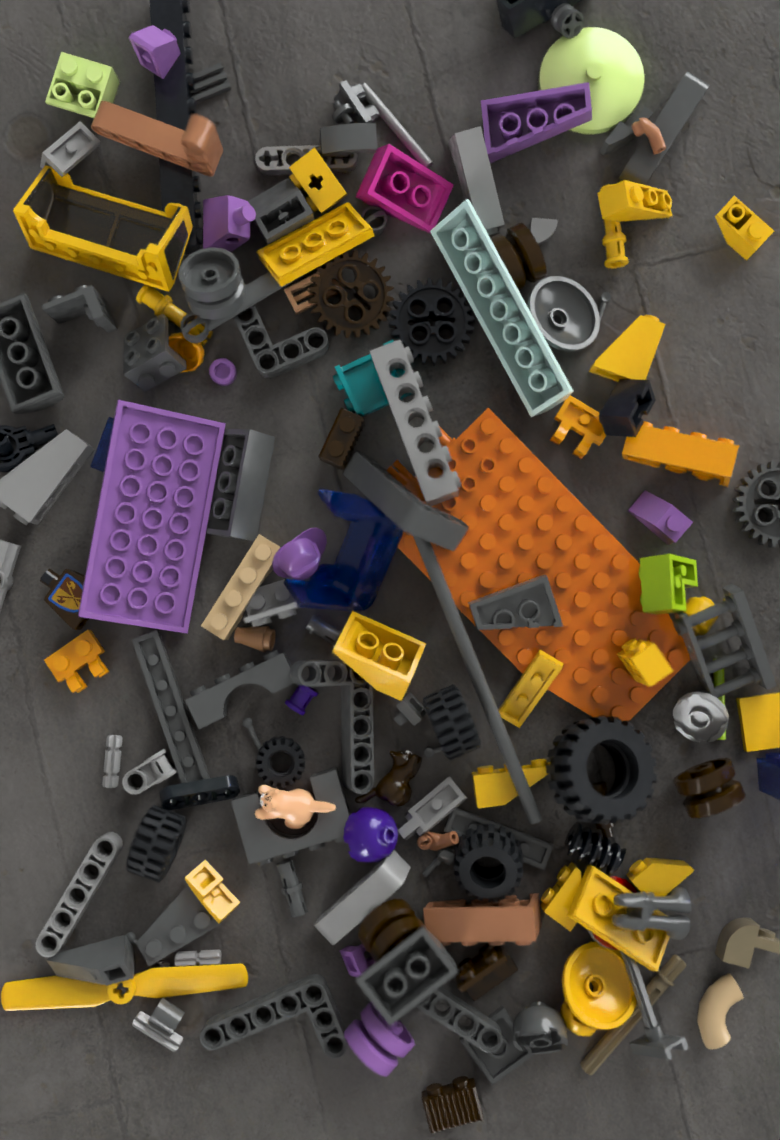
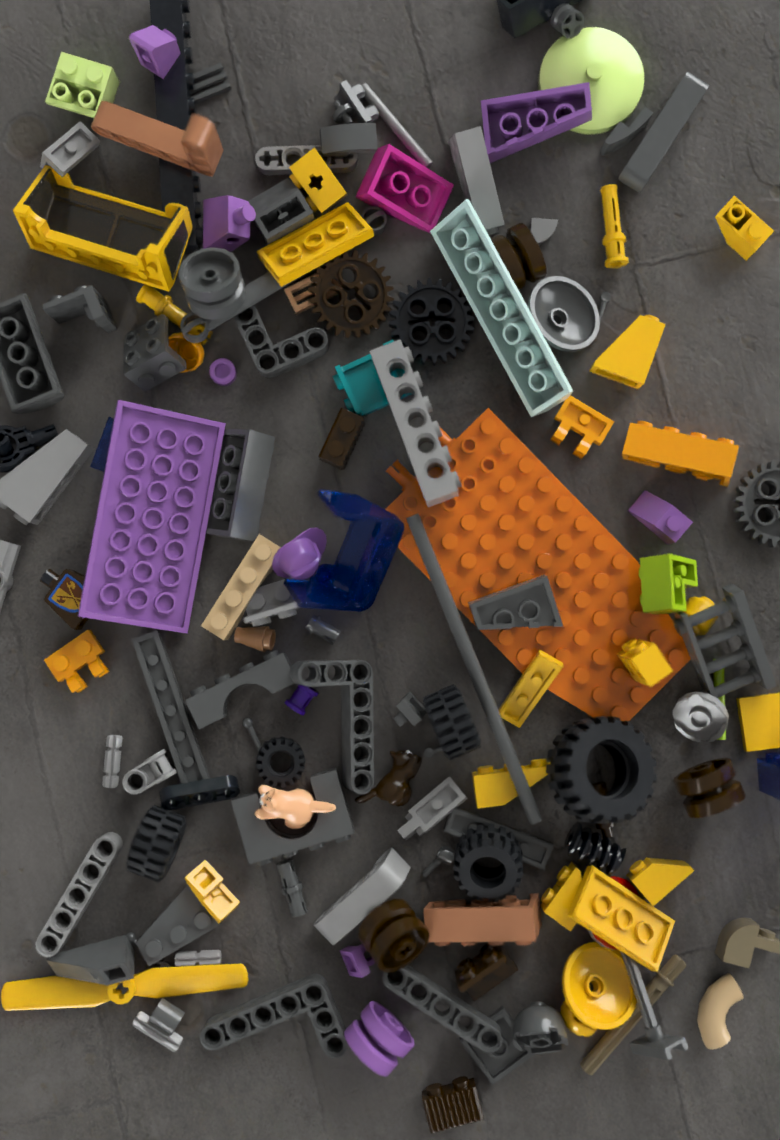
(370, 835): dark purple cylinder -> none
(379, 654): yellow slope -> none
(402, 505): dark grey beam -> none
(407, 974): dark grey slope -> none
(437, 841): nougat arm -> none
(626, 406): black brick -> none
(634, 202): yellow slope -> none
(643, 904): dark grey piece -> none
(652, 132): nougat arm -> none

